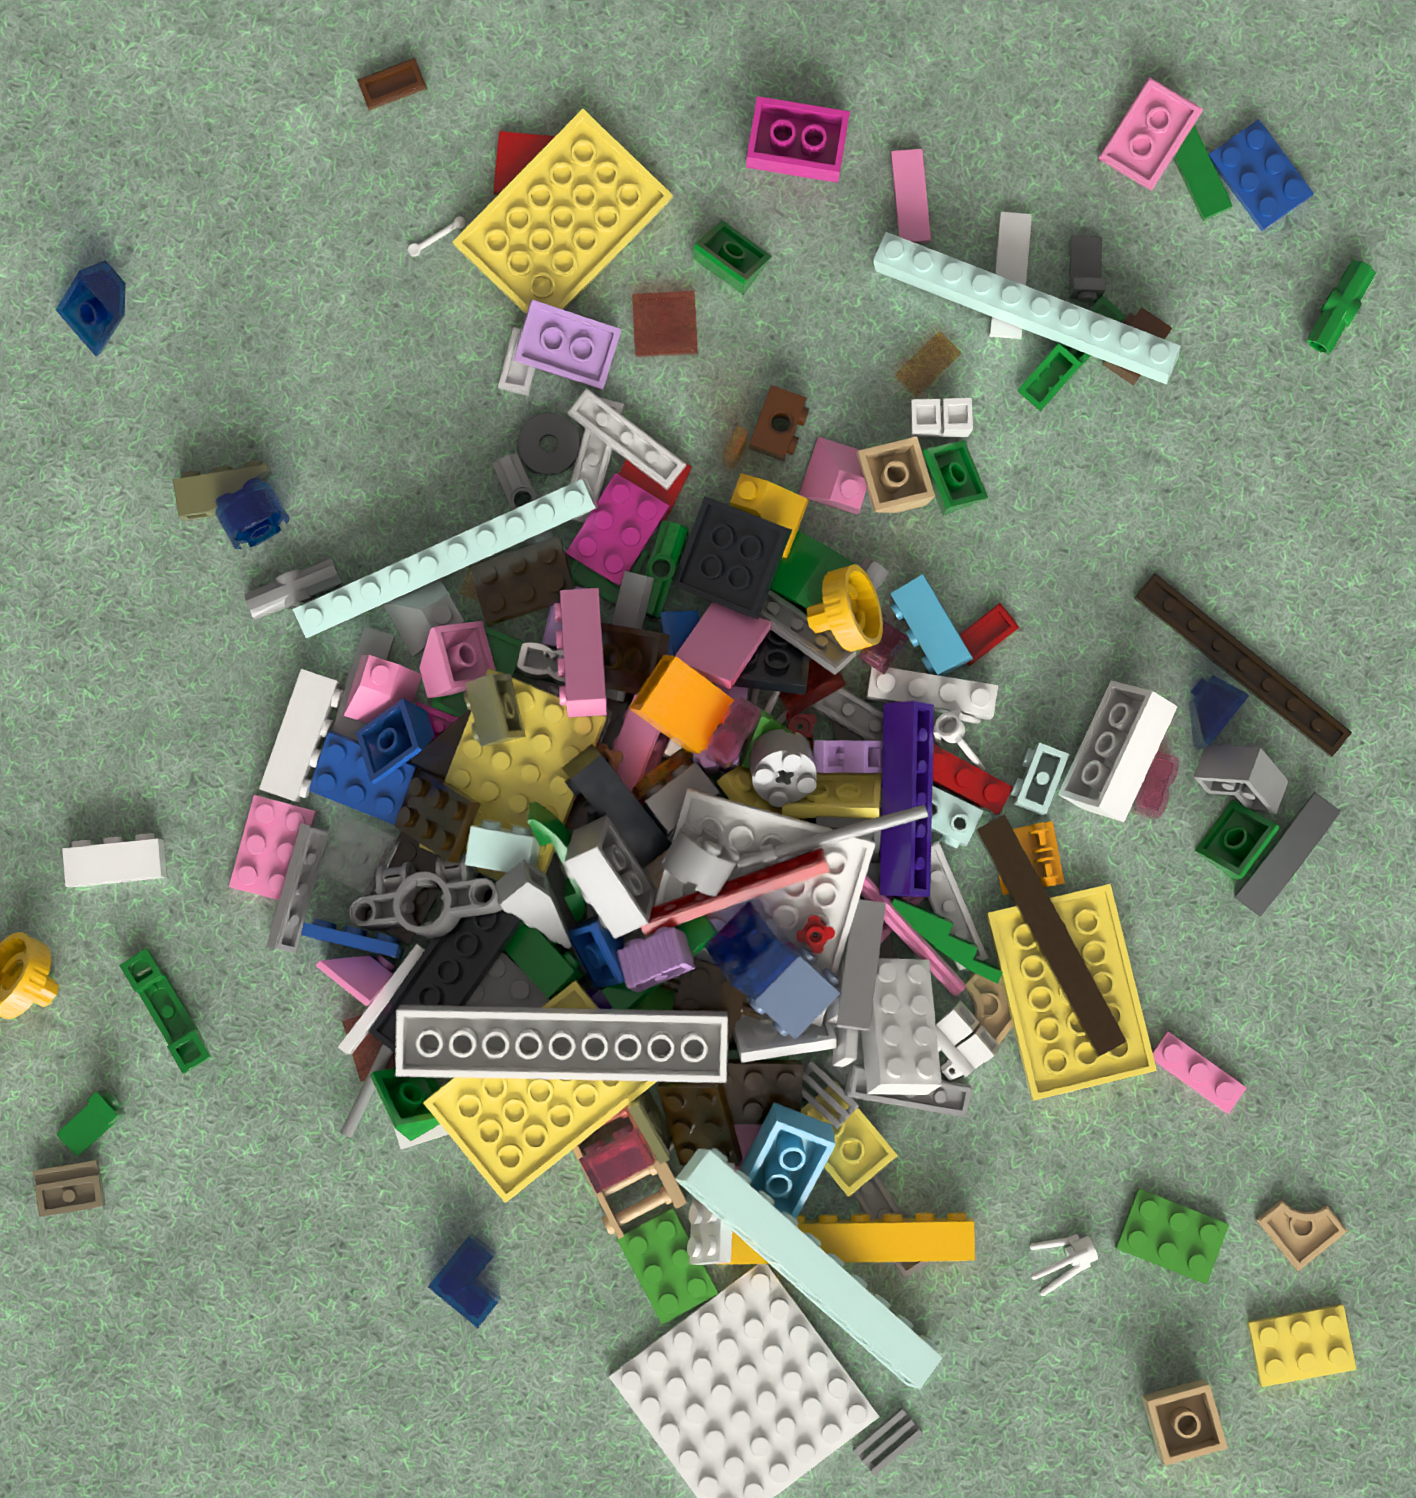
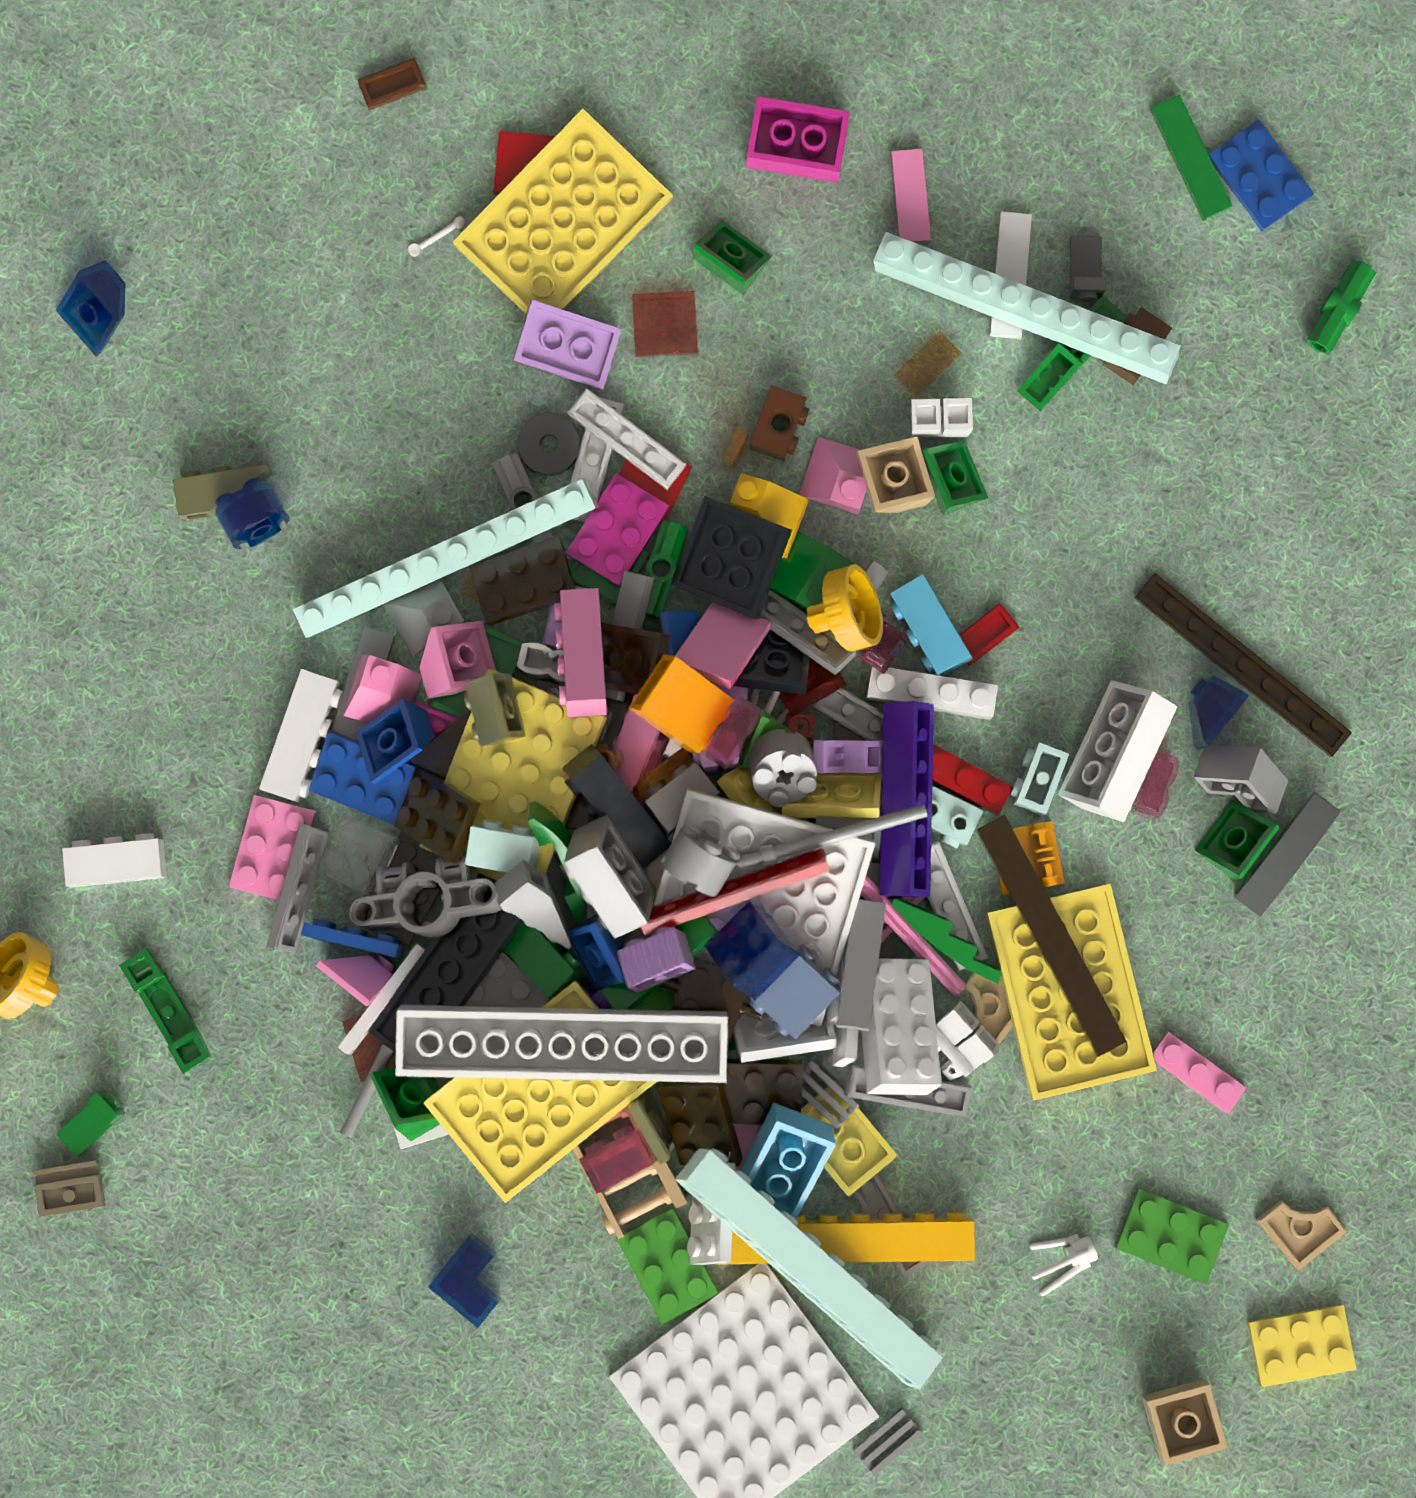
(293, 588): light grey piece -> none
(514, 375): white tile -> none
(814, 924): red plate -> none
(952, 730): white plant -> none
(1150, 134): bright pink tile -> none

